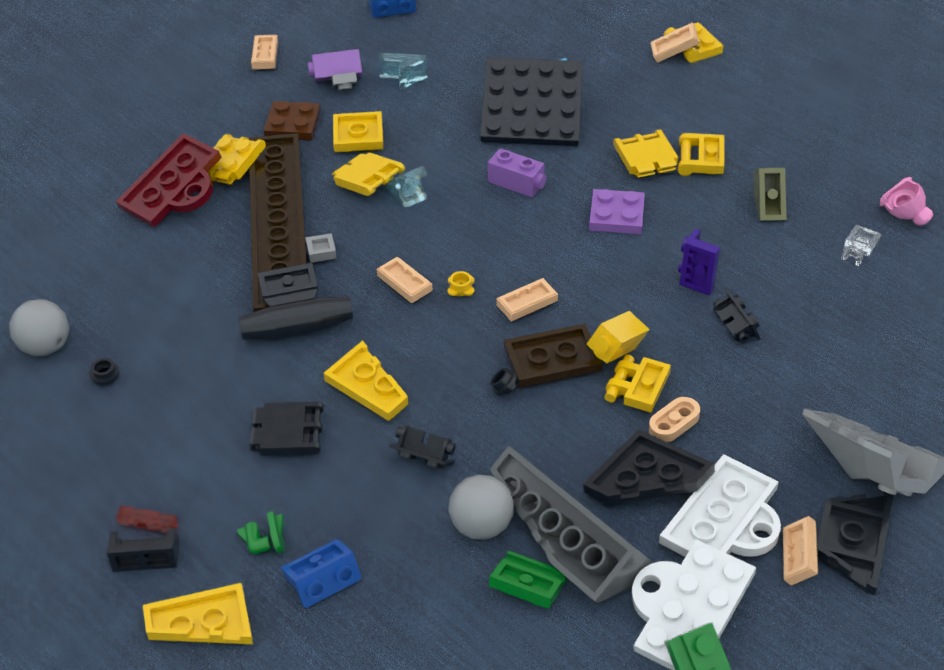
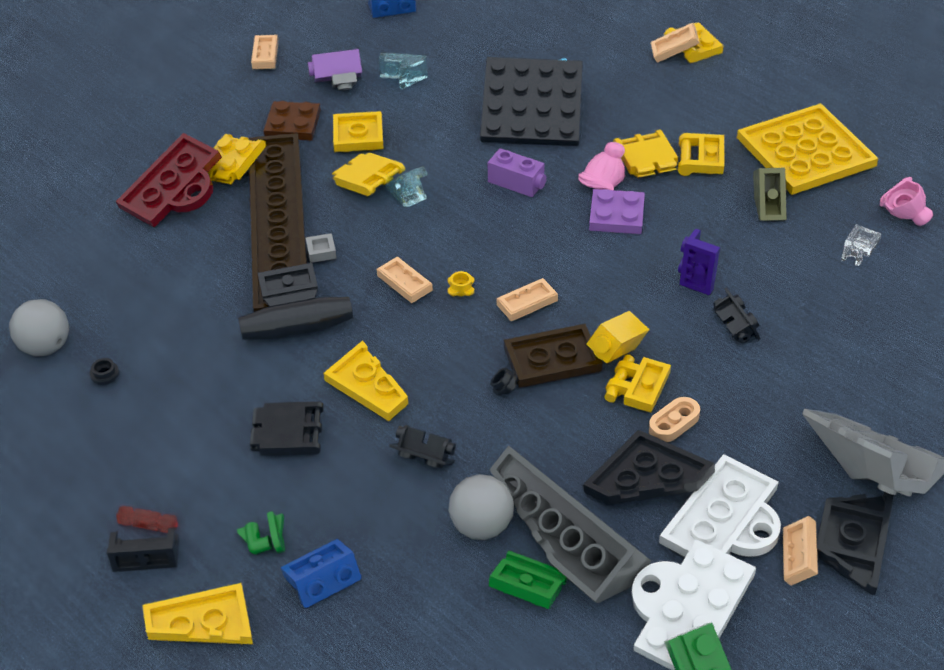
(605, 168): none -> bright pink hair
(809, 146): none -> yellow plate

